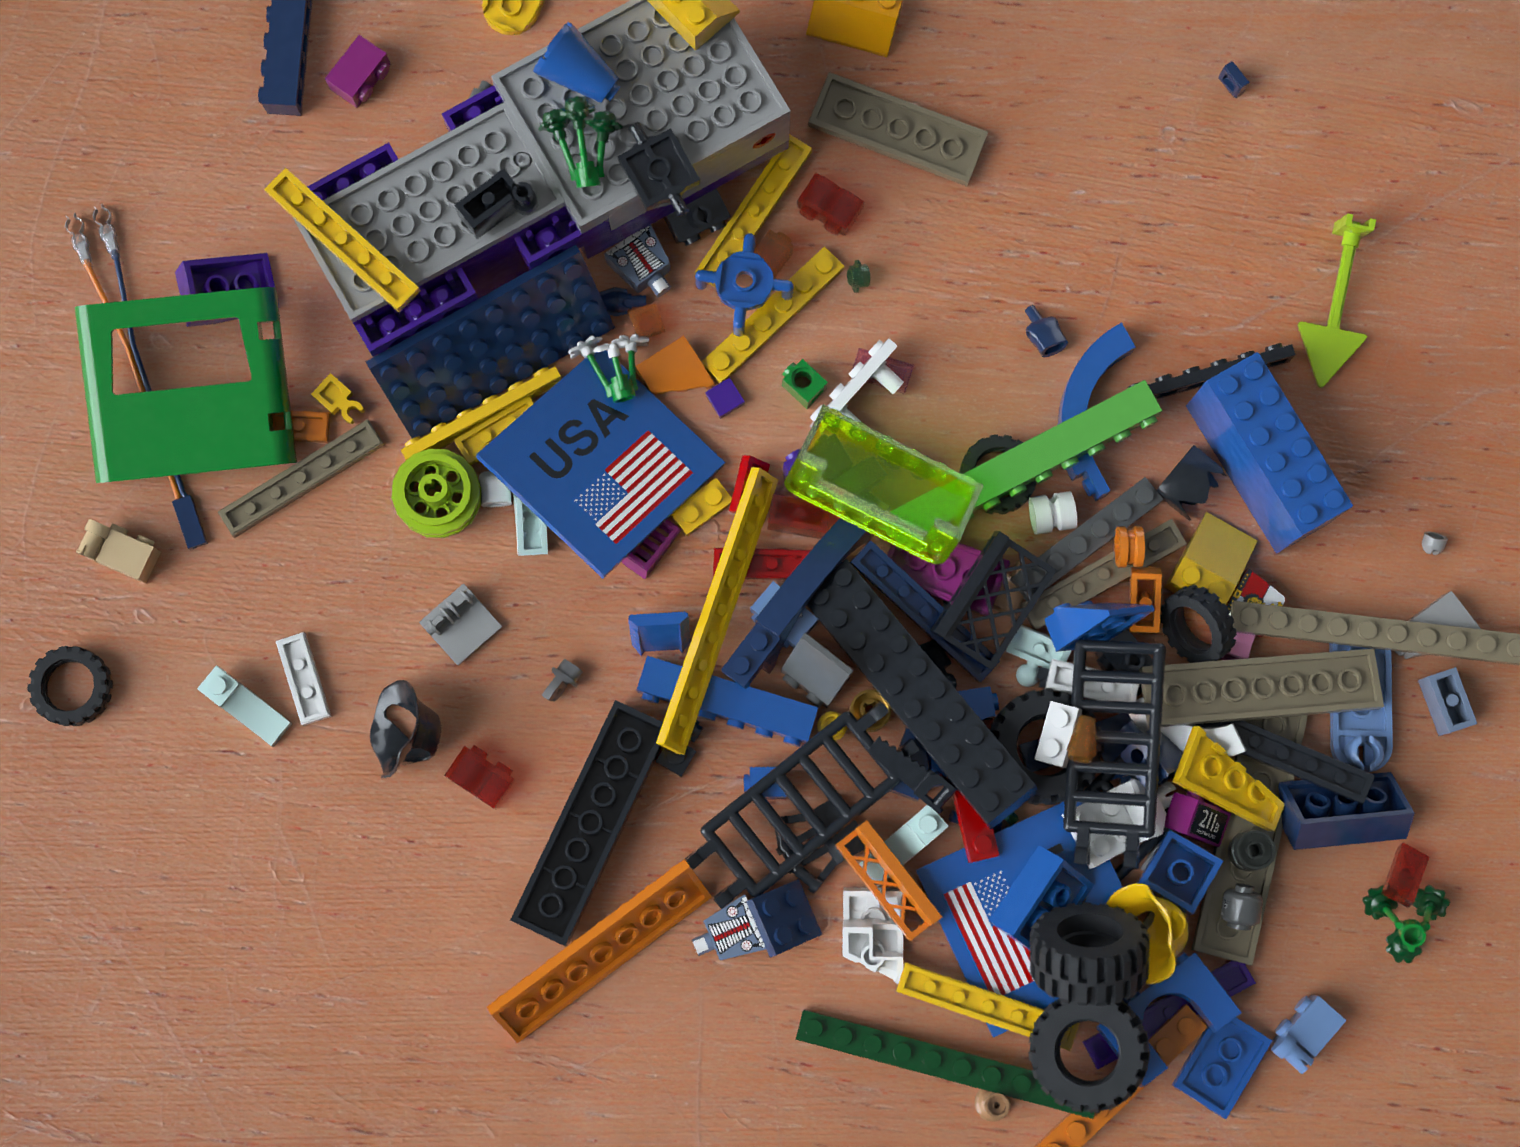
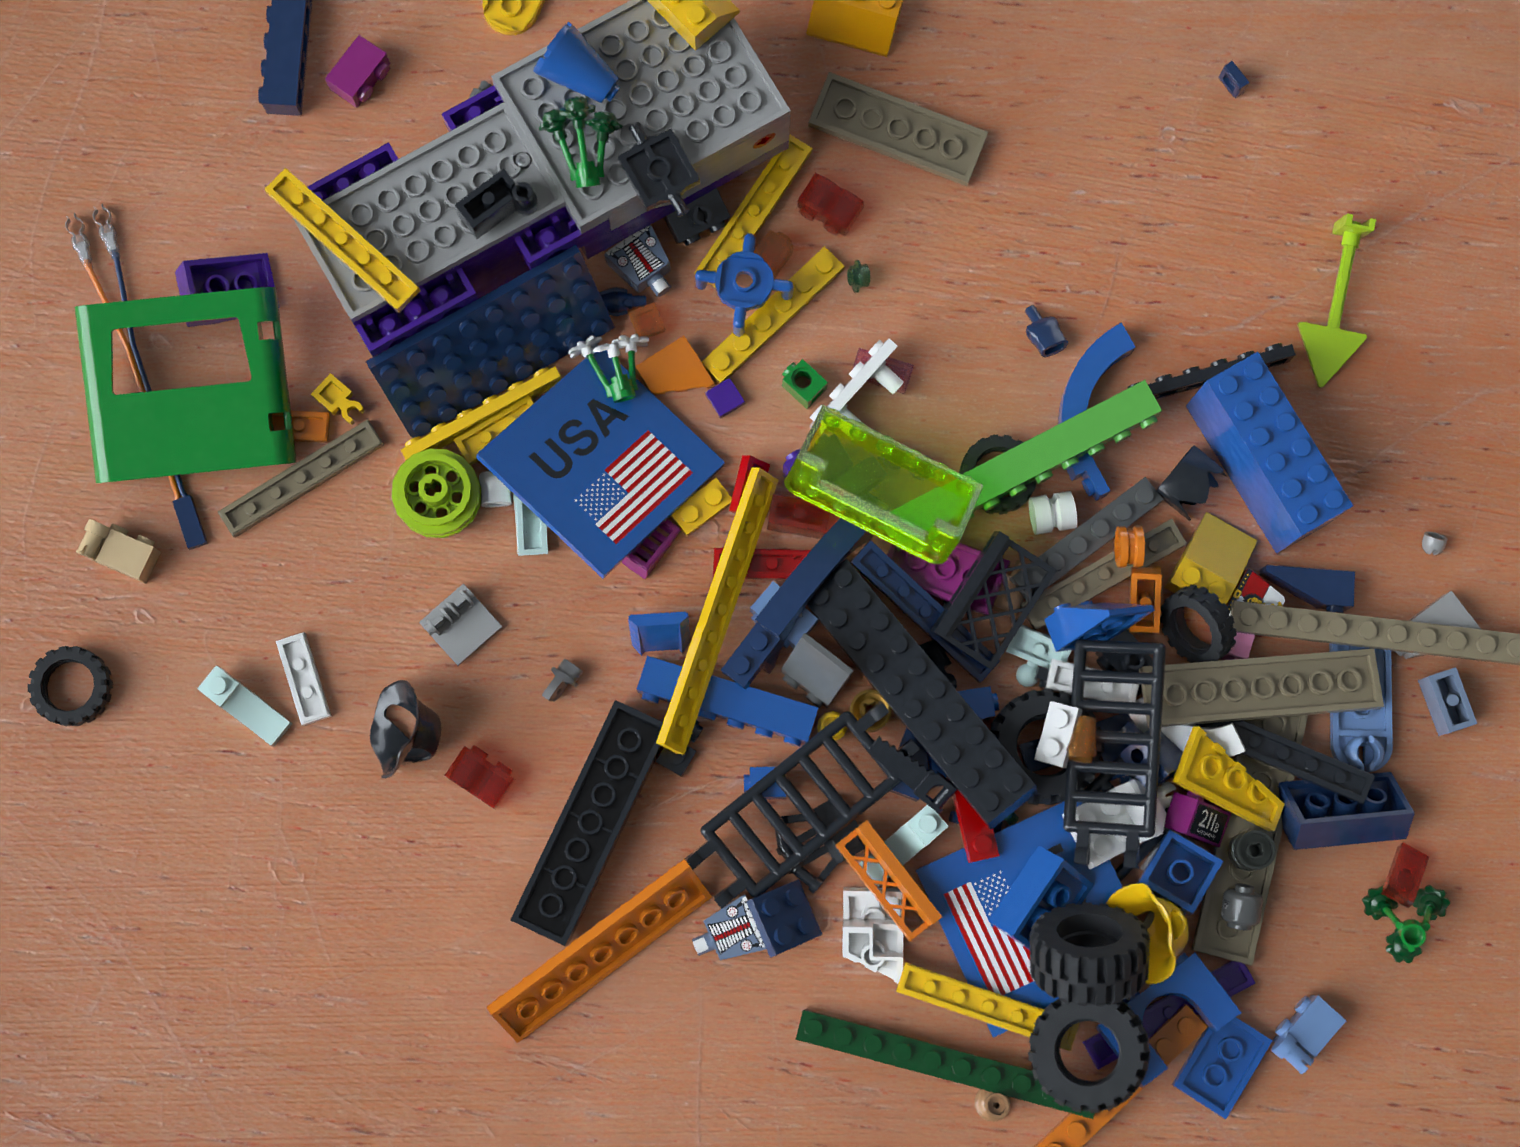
(1317, 587): none -> dark blue slope

